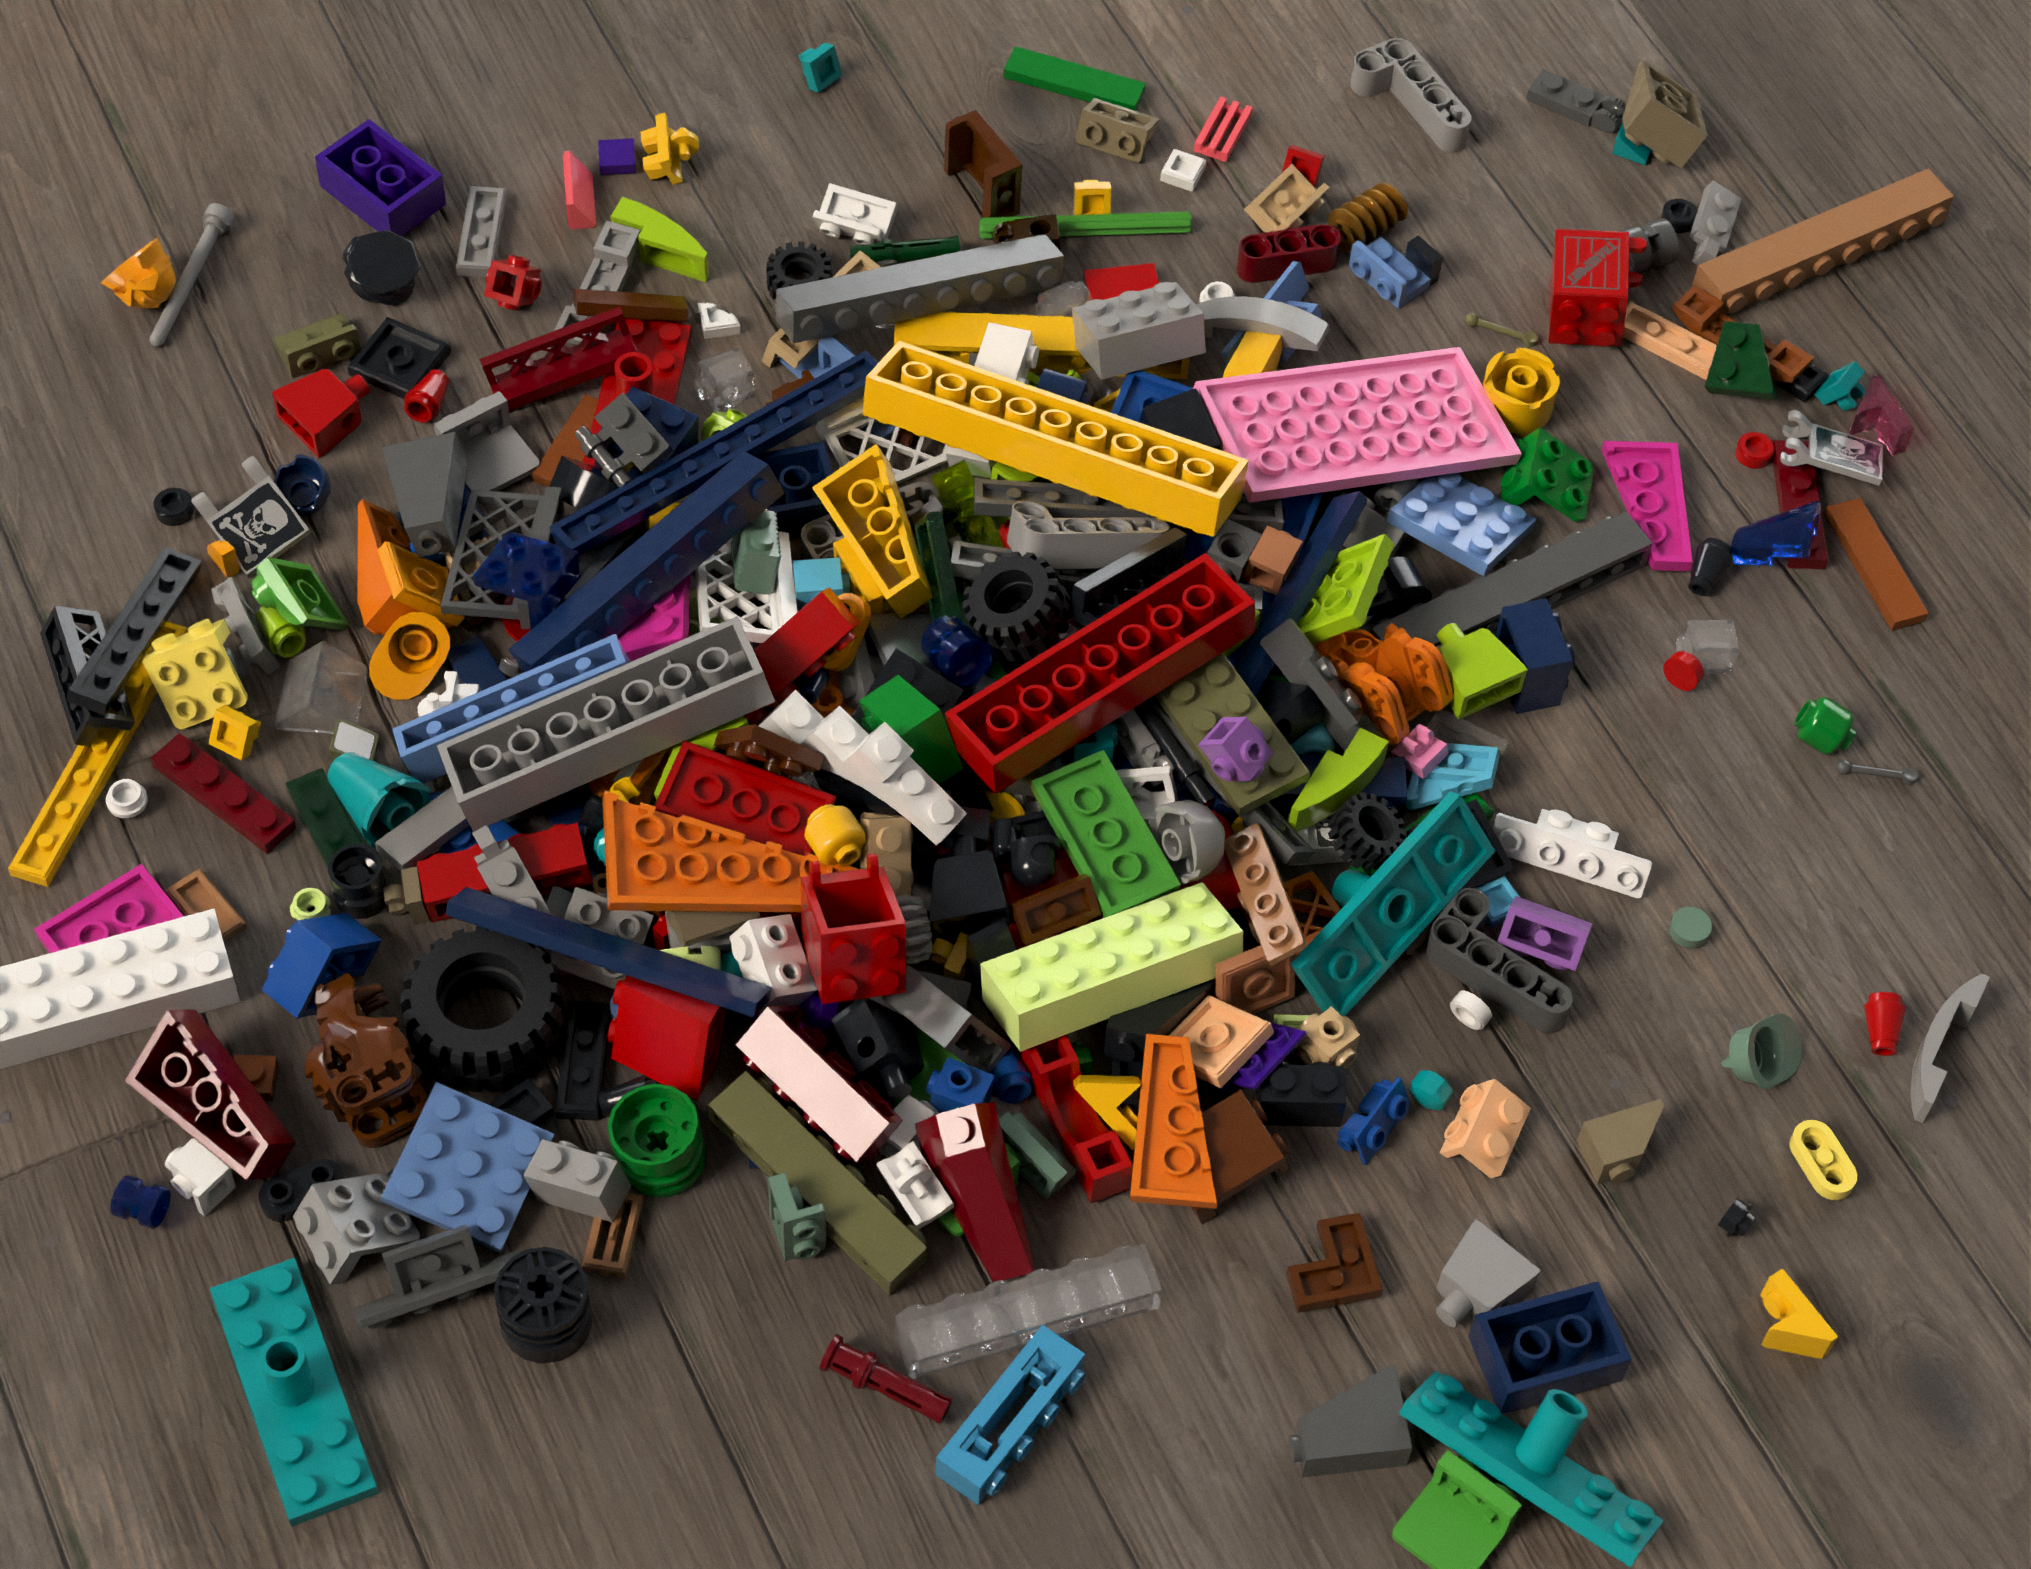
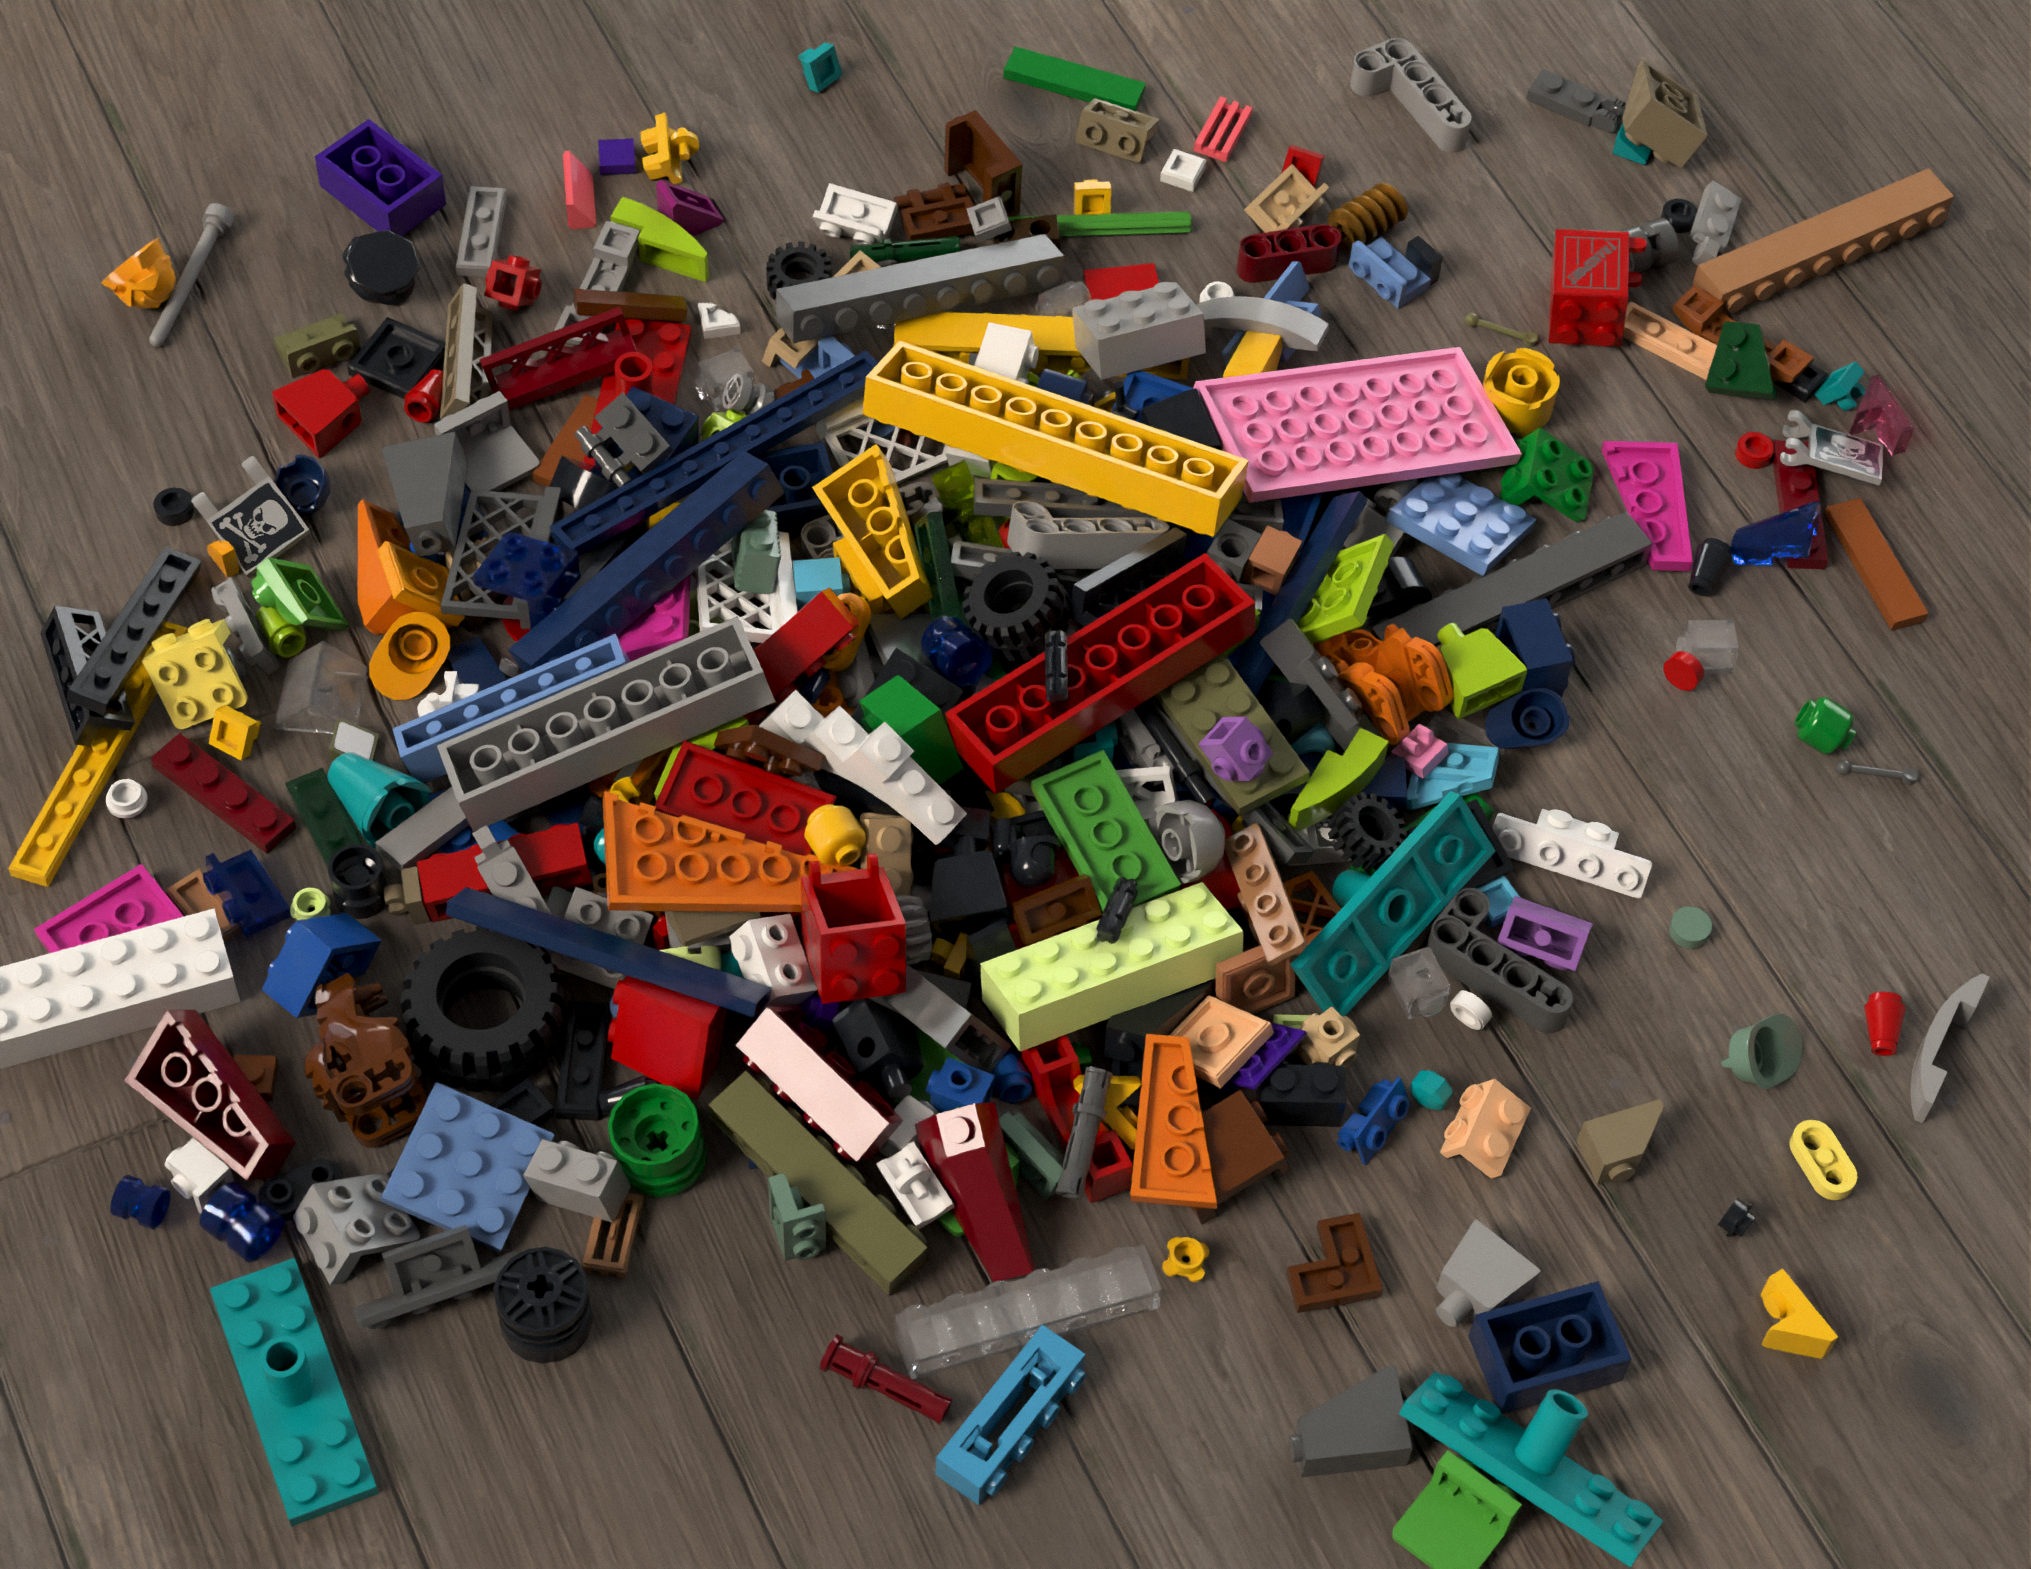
(241, 1221): none -> clear blue wheel
(246, 892): none -> clear blue bracket
(459, 352): none -> dark tan fence
(687, 208): none -> magenta slope
(745, 396): none -> light grey wheel
(935, 212): none -> reddish brown plate
(989, 219): none -> light grey tile
(1056, 666): none -> black axle
(1086, 1123): none -> dark grey pin
(1117, 910): none -> black axle
(1121, 408): none -> black hand
(1189, 1248): none -> yellow plate
(1419, 983): none -> clear brick
(1509, 721): none -> dark blue cap

